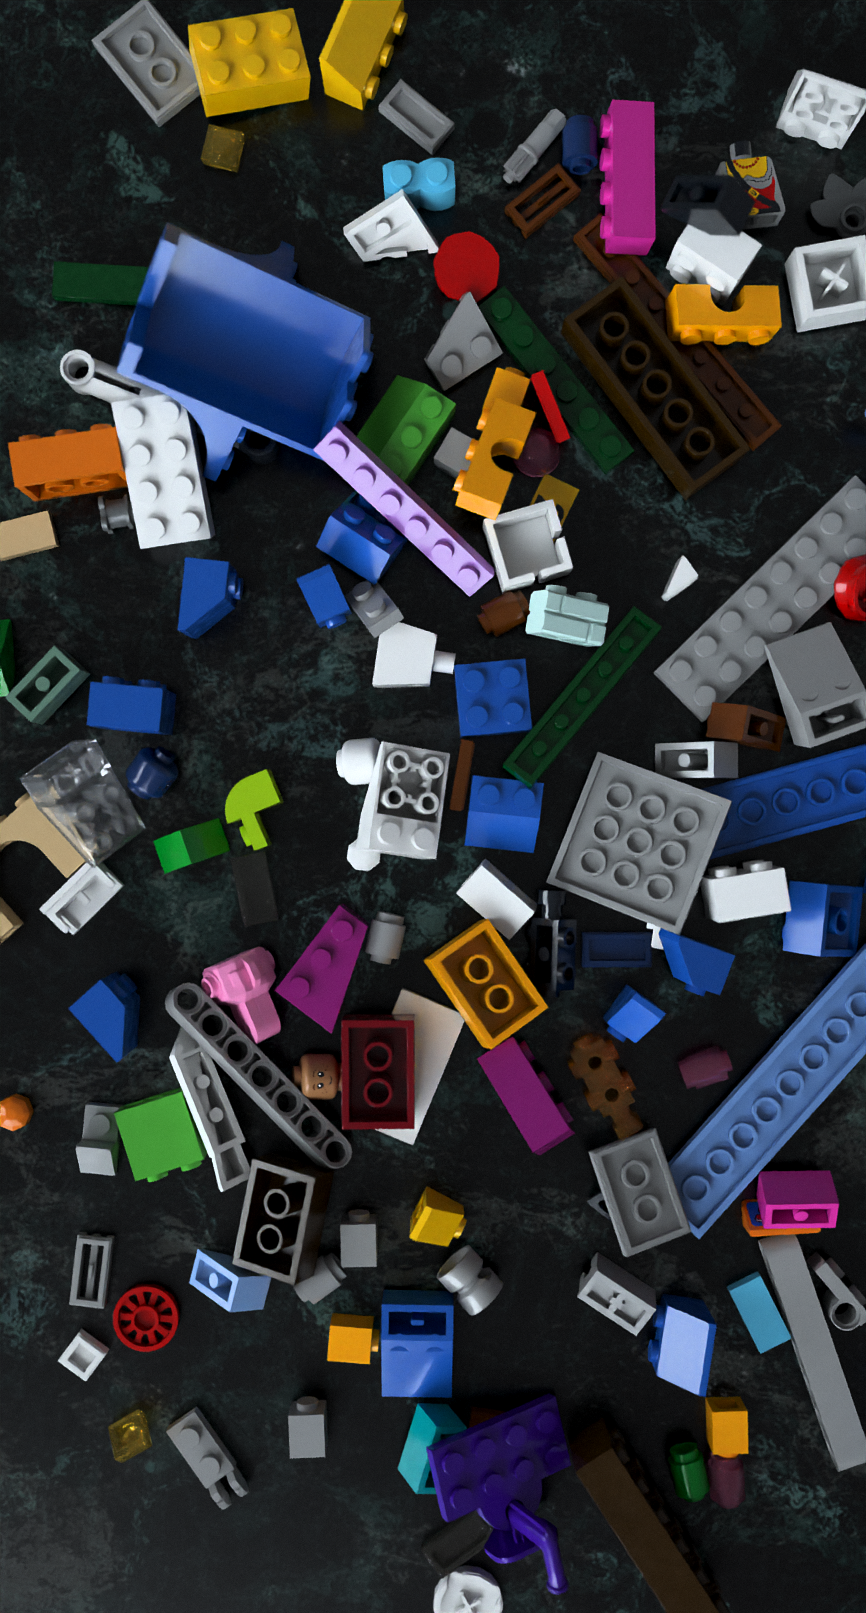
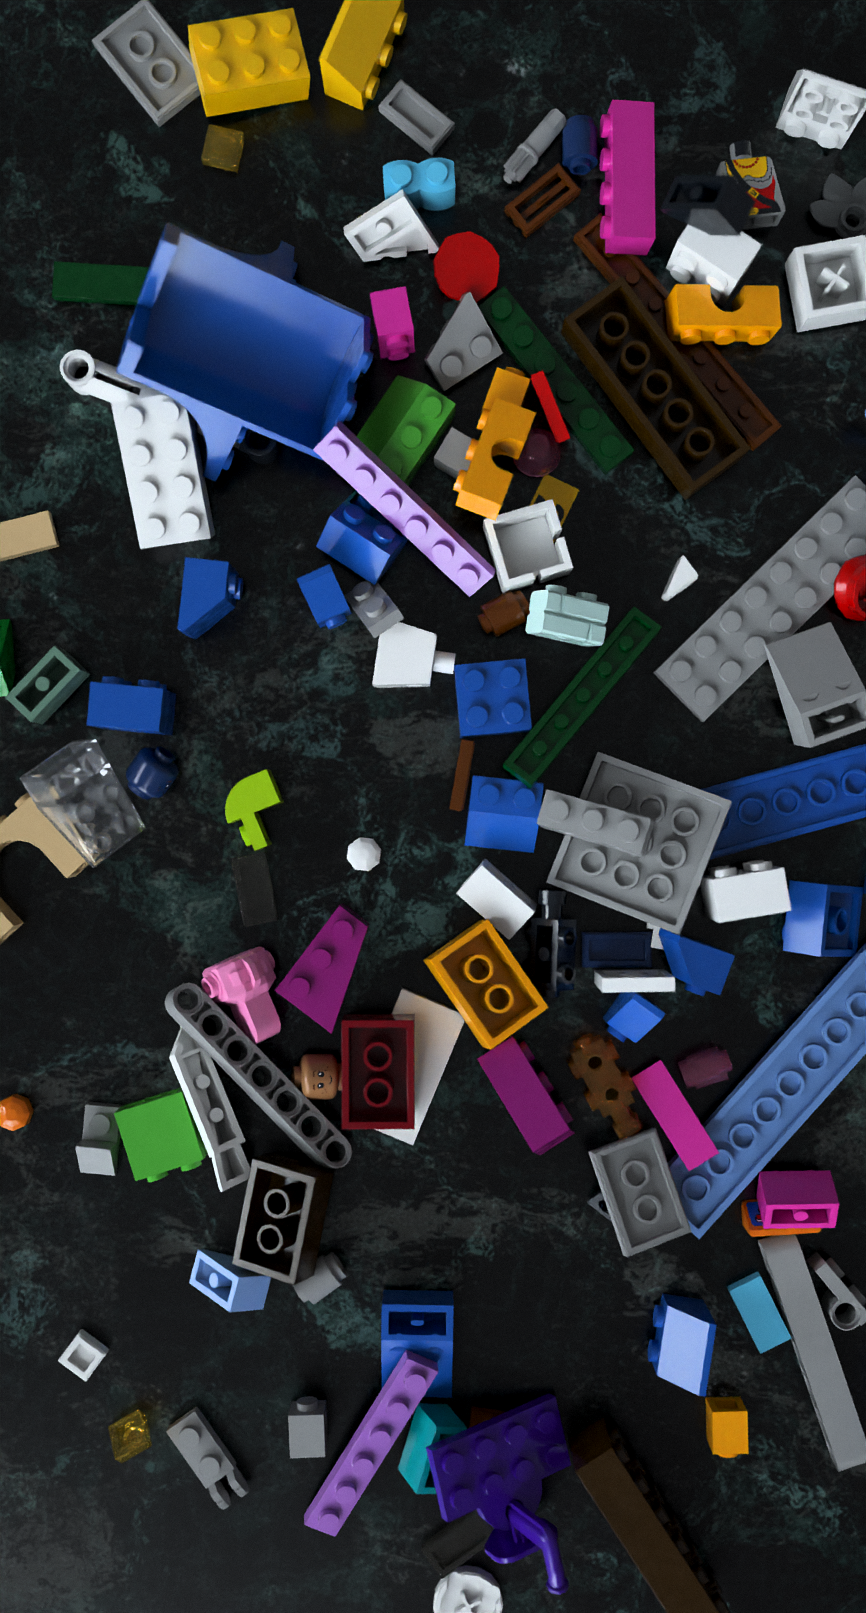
(68, 463): orange brick -> none
(81, 897): white hinge -> none
(96, 1241): light grey tile -> none
(111, 1014): blue slope -> none
(116, 513): dark grey brick -> none
(146, 1317): red wheel -> none
(191, 845): green slope -> none
(352, 1338): light orange brick -> none
(357, 760): white head -> none
(359, 1239): light grey brick -> none
(371, 1443): none -> medium lavender plate
(385, 937): light grey brick -> none
(393, 323): none -> dark pink brick
(404, 802): white slope -> none
(436, 1219): yellow slope -> none
(471, 1281): light grey wheel -> none
(595, 823): none -> light grey brick
(617, 1294): light grey hinge -> none
(634, 980): none -> white tile
(675, 1115): none -> dark pink tile
(688, 1471): green brick -> none
(697, 760): light grey slope -> none
(726, 1481): clear pink brick -> none
(745, 726): reddish brown slope -> none

